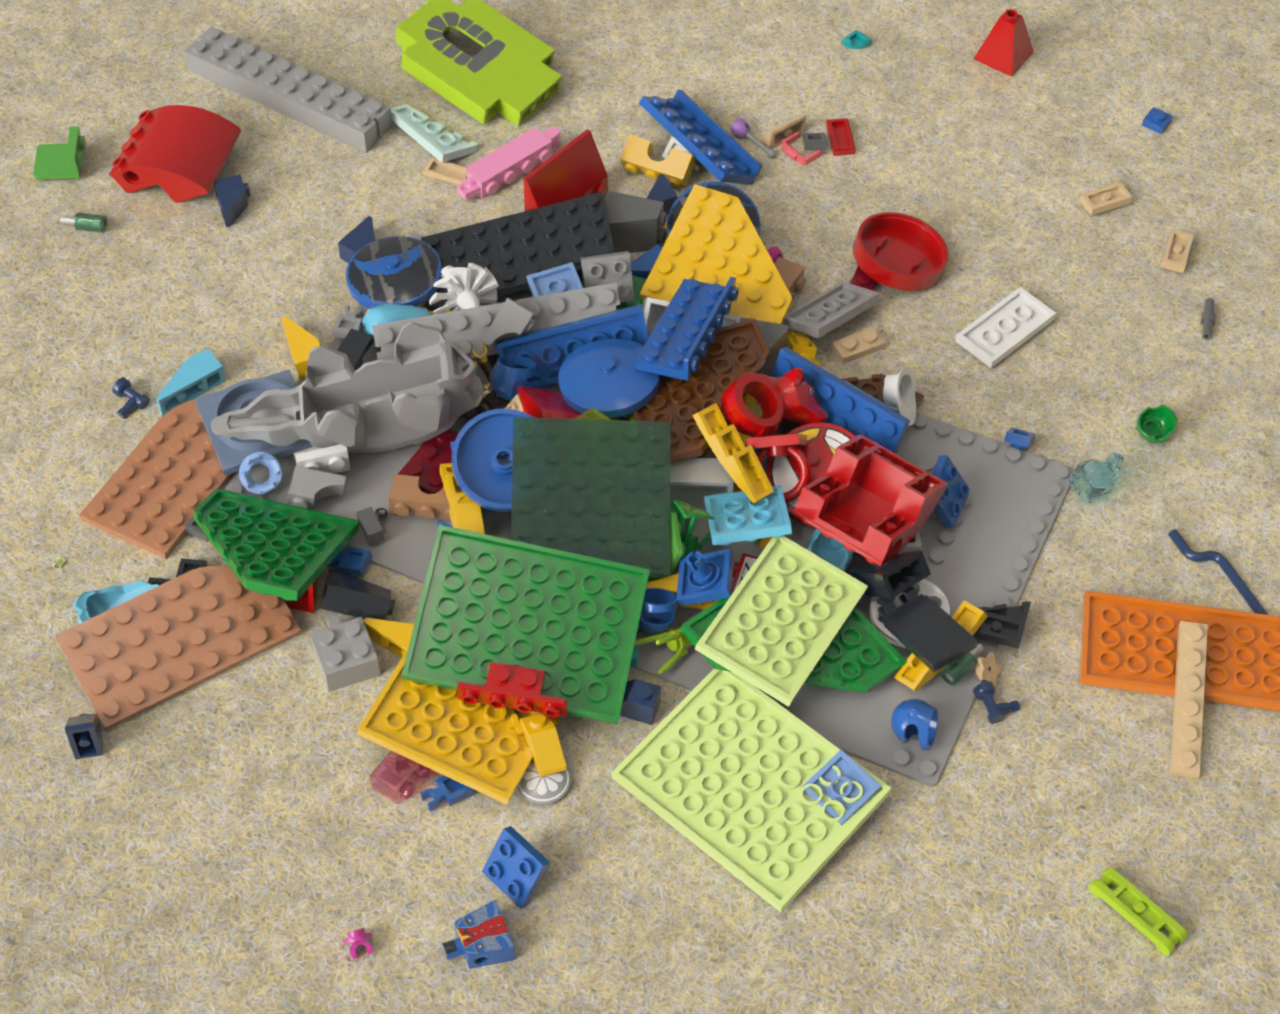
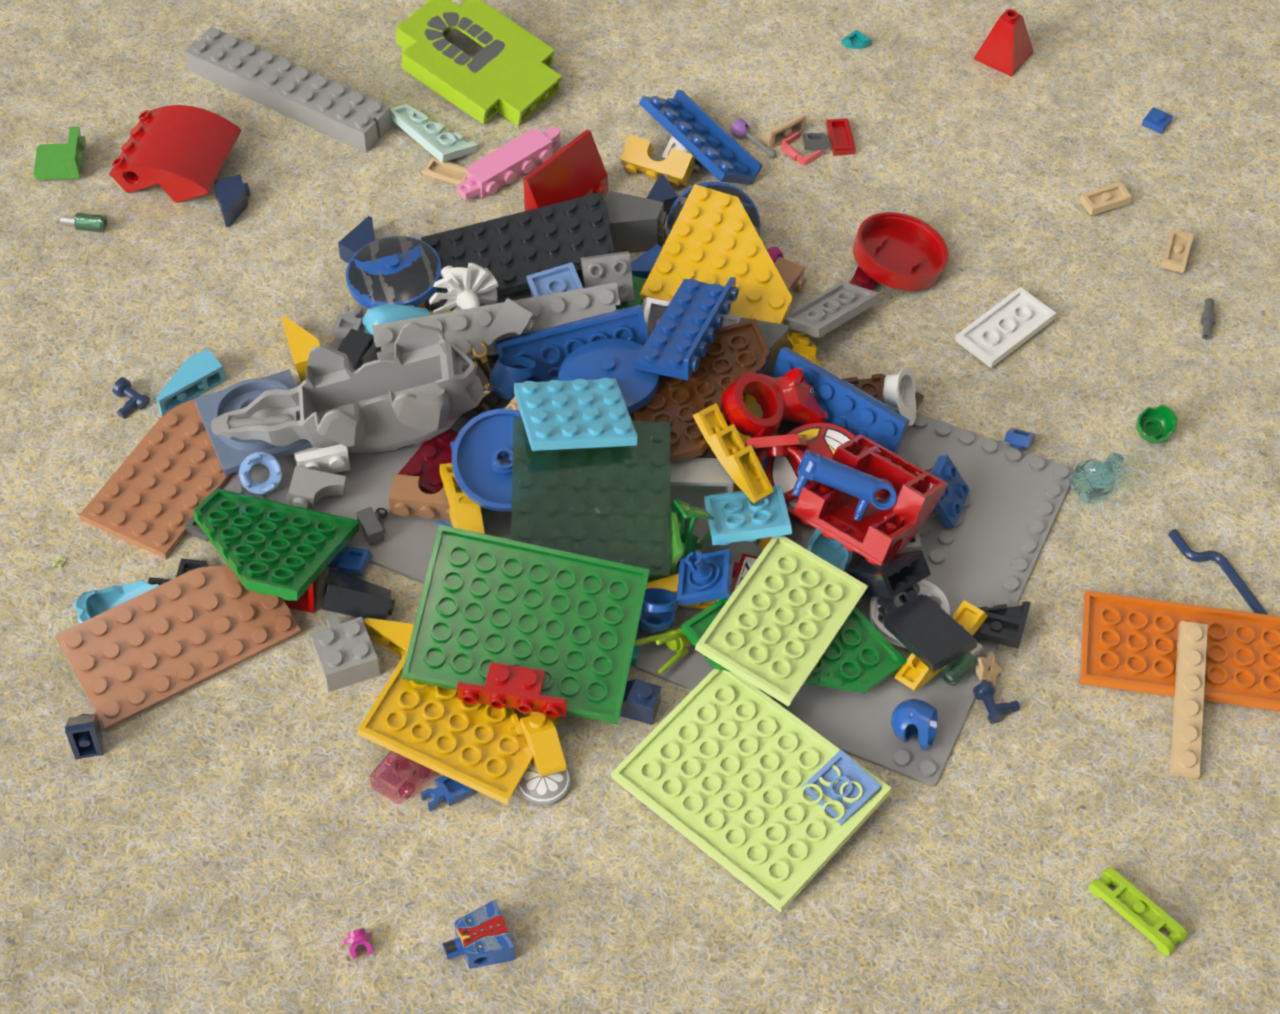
(515, 867): plate -> none
(574, 414): none -> medium azure plate
(845, 479): none -> blue piece
(858, 344): tan plate -> none

